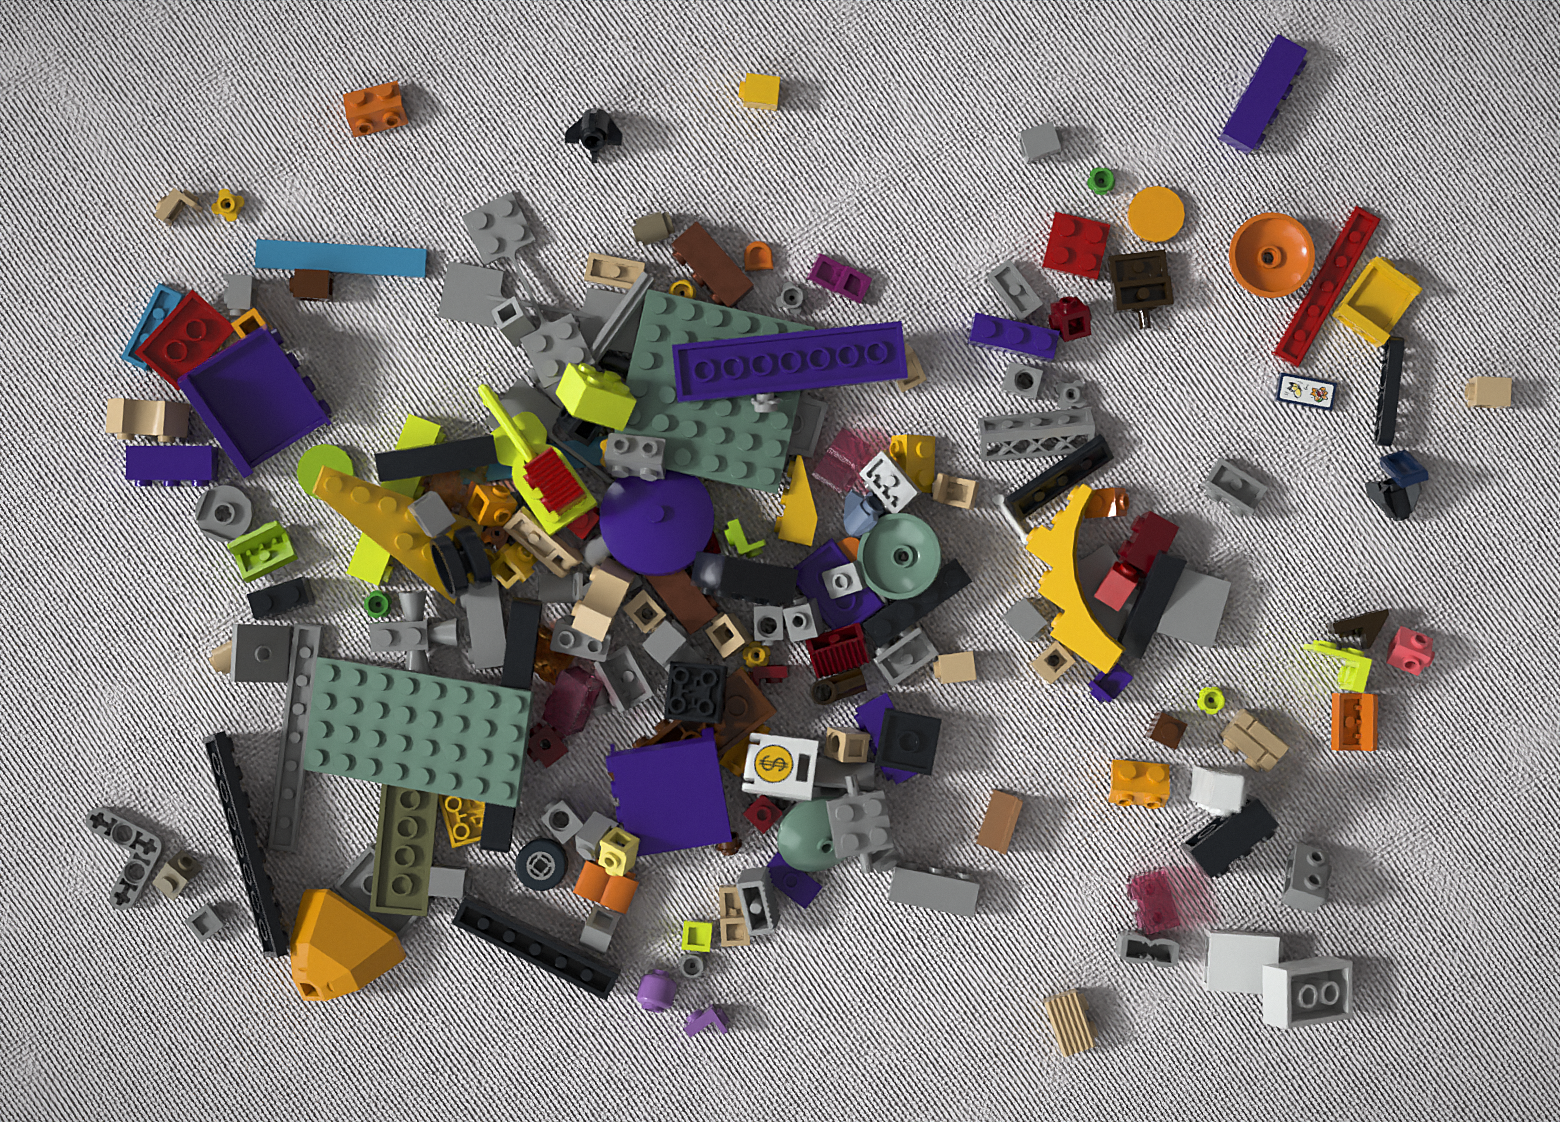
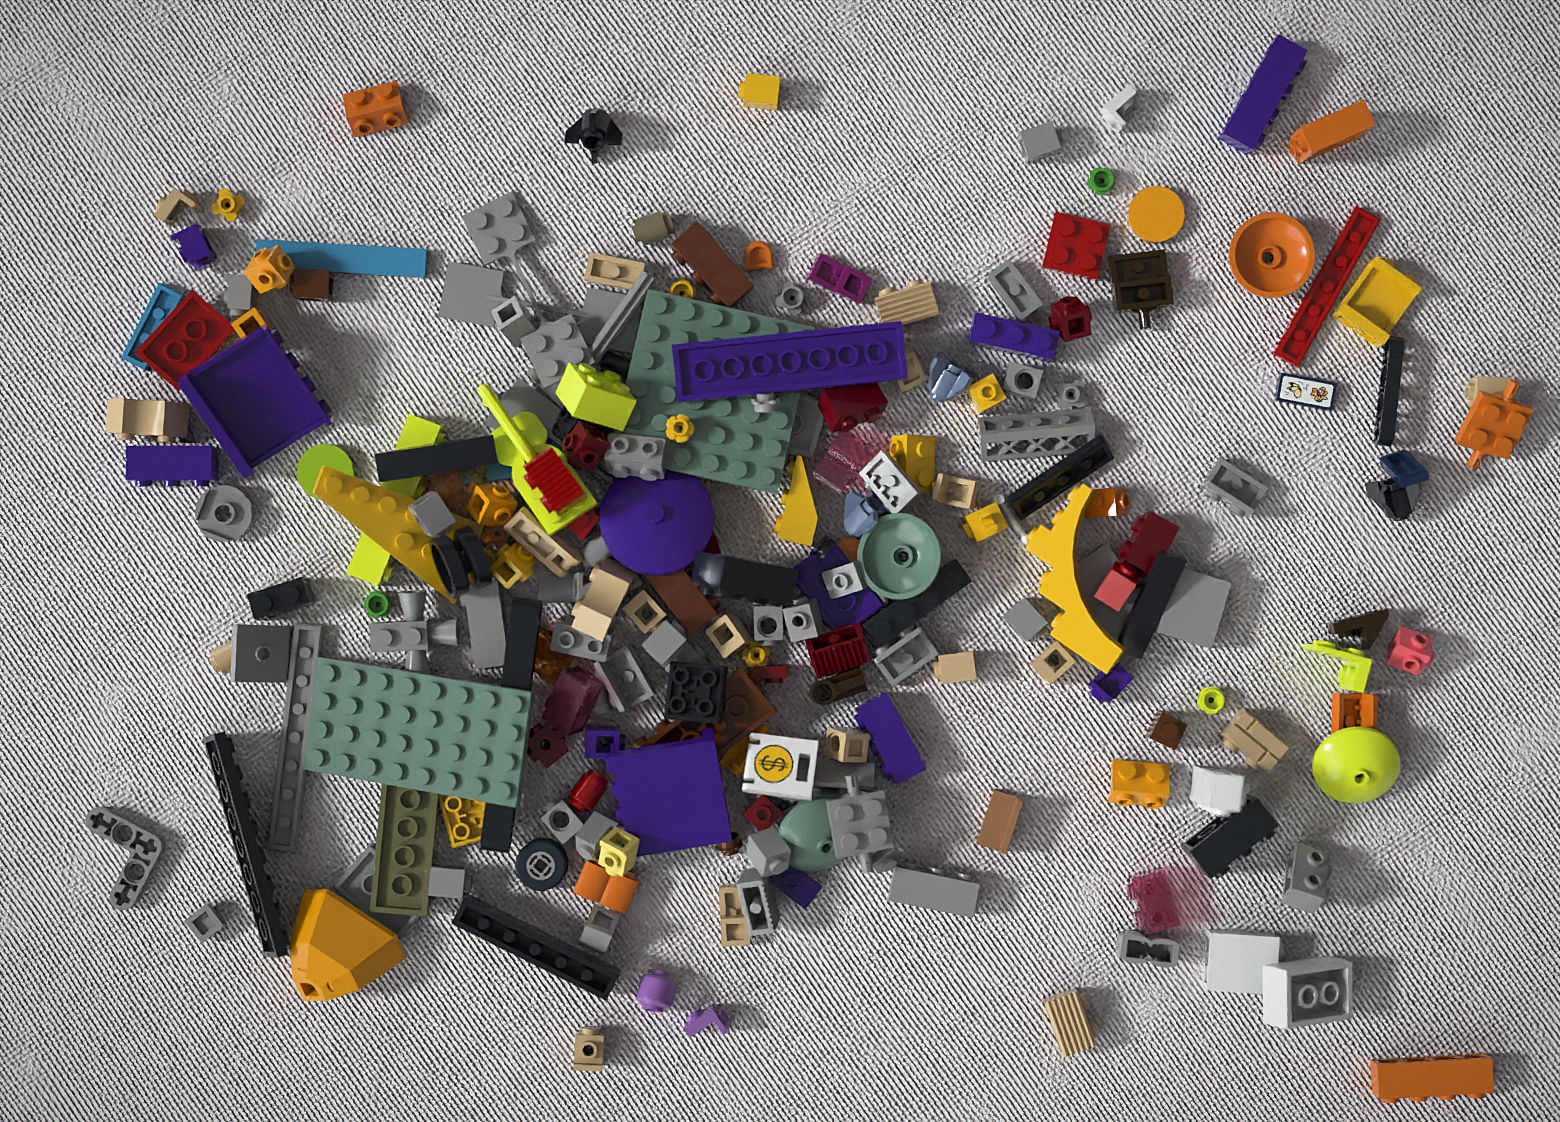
(176, 874): dark tan bracket -> none
(194, 247): none -> dark purple brick
(263, 551): lime bracket -> none
(269, 269): none -> light orange brick
(585, 446): none -> dark red brick
(587, 791): none -> red brick
(589, 1062): none -> tan brick
(593, 746): none -> dark purple brick
(683, 435): none -> yellow plate
(685, 969): light grey plate -> none
(696, 935): neon yellow plate -> none
(736, 538): lime bracket -> none
(768, 852): none -> light grey brick
(822, 548): none -> black bush
(851, 405): none -> dark red brick
(907, 305): none -> tan brick
(908, 741): black tile -> none
(948, 378): none -> sand blue brick
(984, 523): none -> yellow brick
(985, 393): none -> yellow brick
(1119, 103): none -> white bracket
(1331, 131): none -> orange window
(1353, 753): none -> neon yellow dish
(1432, 1076): none -> orange brick
(1494, 424): none -> orange plate

